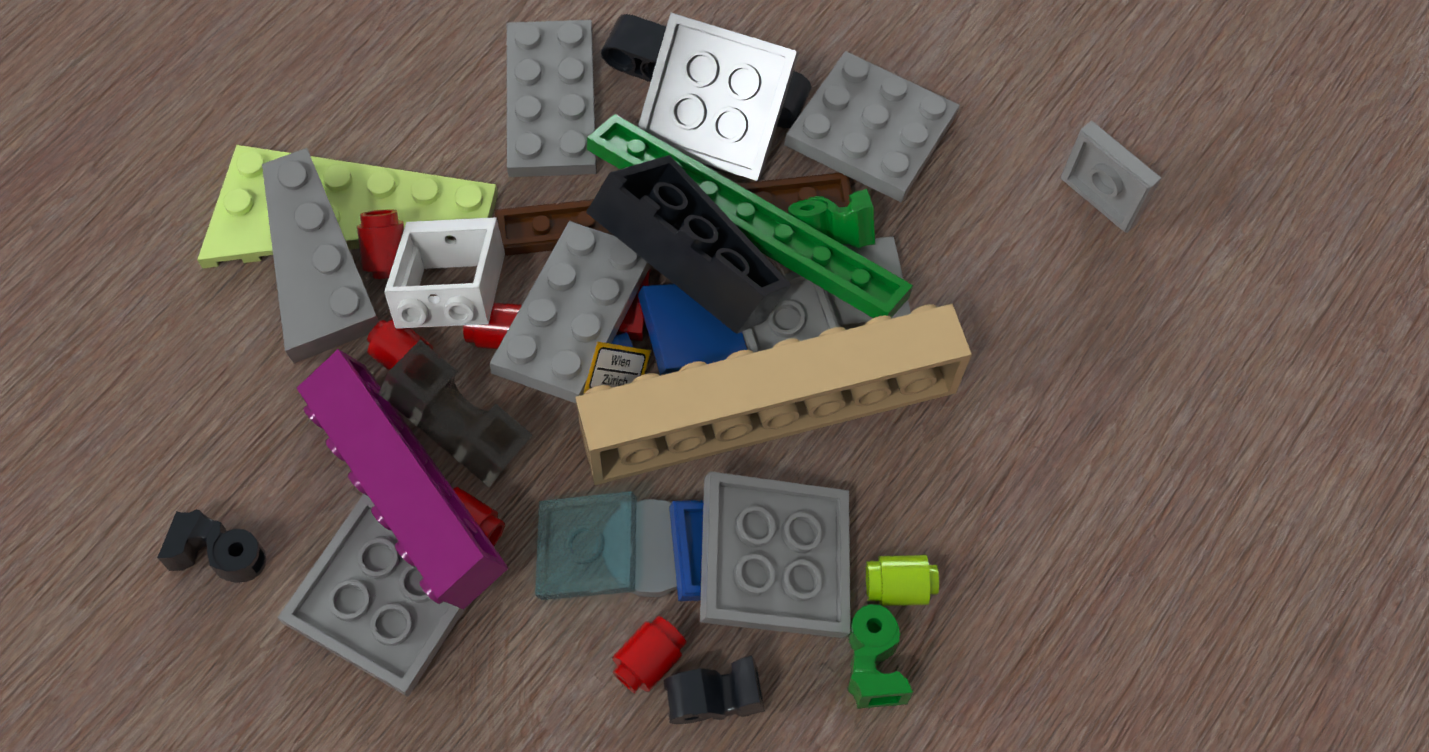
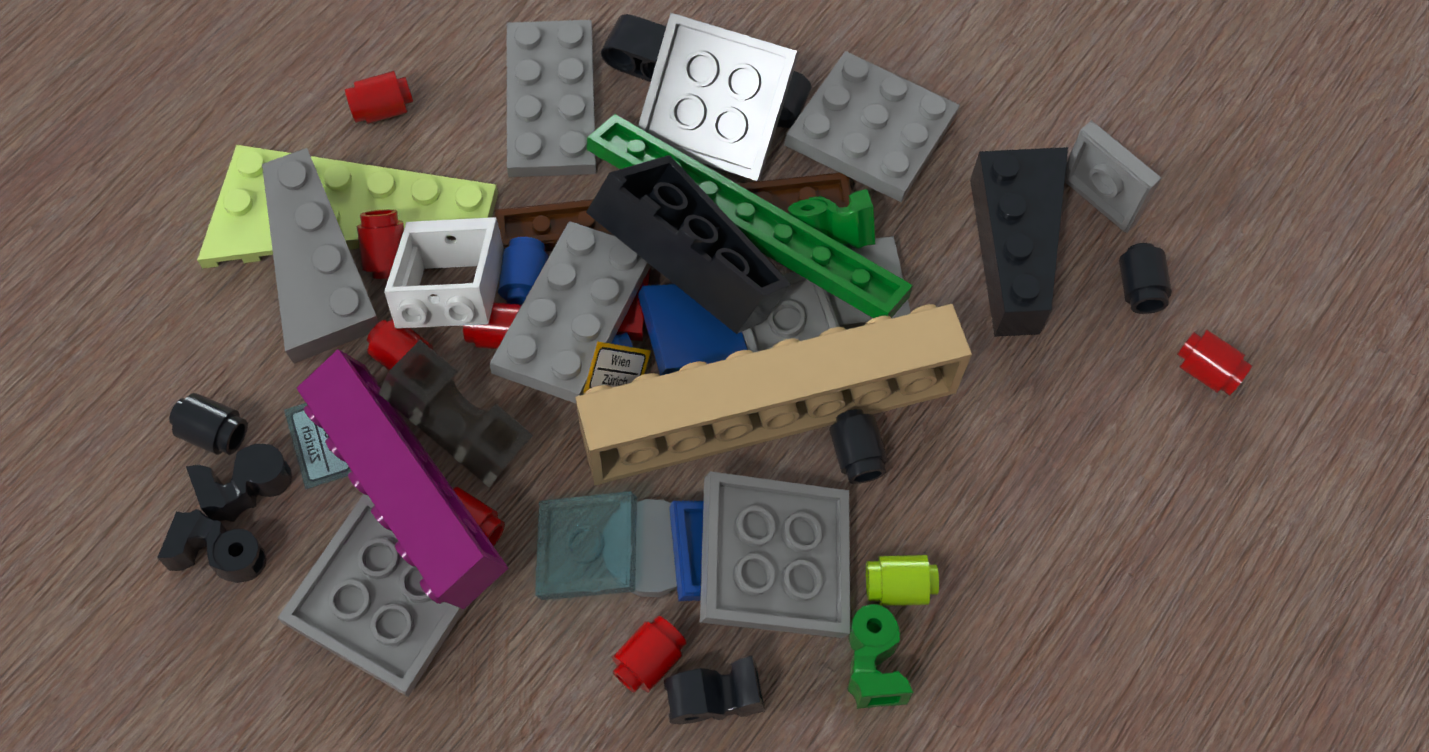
(208, 424): none -> black brick
(256, 471): none -> black leg
(314, 458): none -> clear light blue sticker
(378, 97): none -> red brick
(521, 268): none -> blue brick
(858, 446): none -> black brick
(1018, 230): none -> black wedge
(1145, 278): none -> black brick
(1214, 362): none -> red brick

